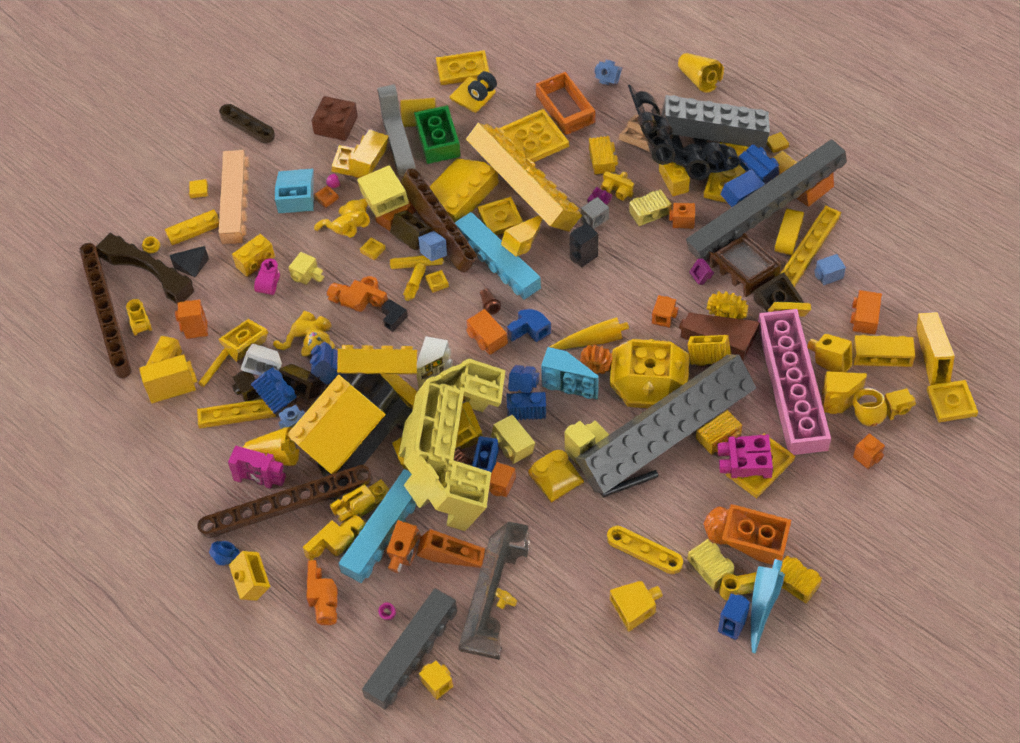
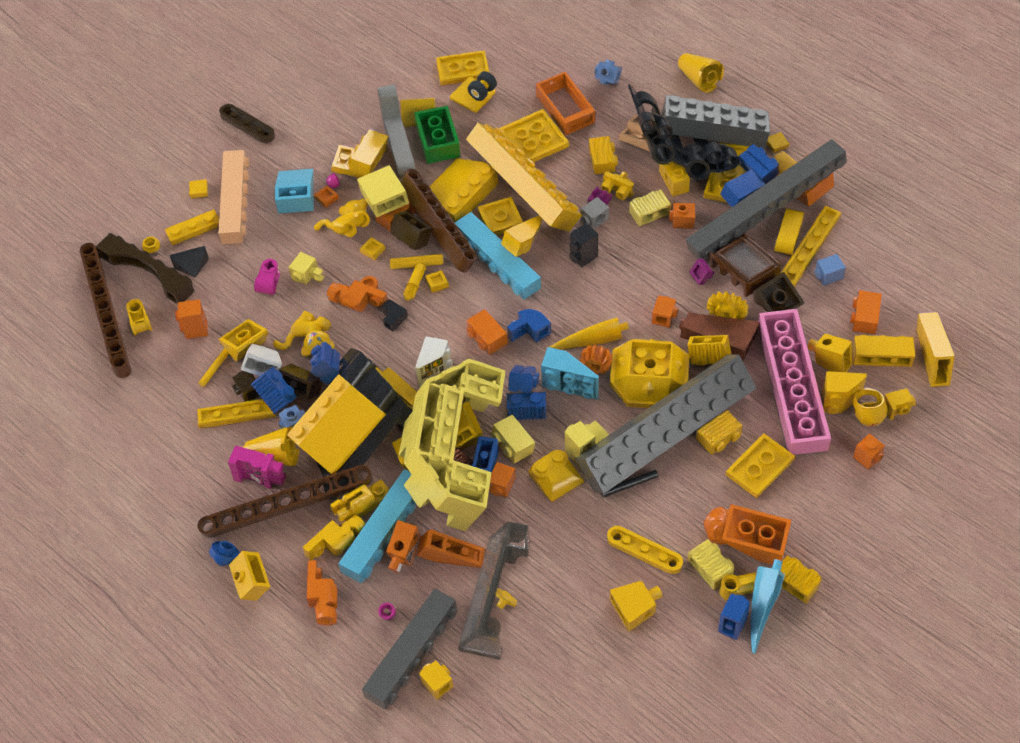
(165, 349): yellow brick -> none
(168, 378): yellow brick -> none
(252, 254): yellow brick -> none
(334, 118): copper brick -> none
(377, 360): yellow brick -> none
(432, 246): medium blue brick -> none
(490, 302): copper cone -> none
(746, 456): dark pink hips -> none
(803, 308): yellow tile -> none
(952, 401): yellow plate -> none

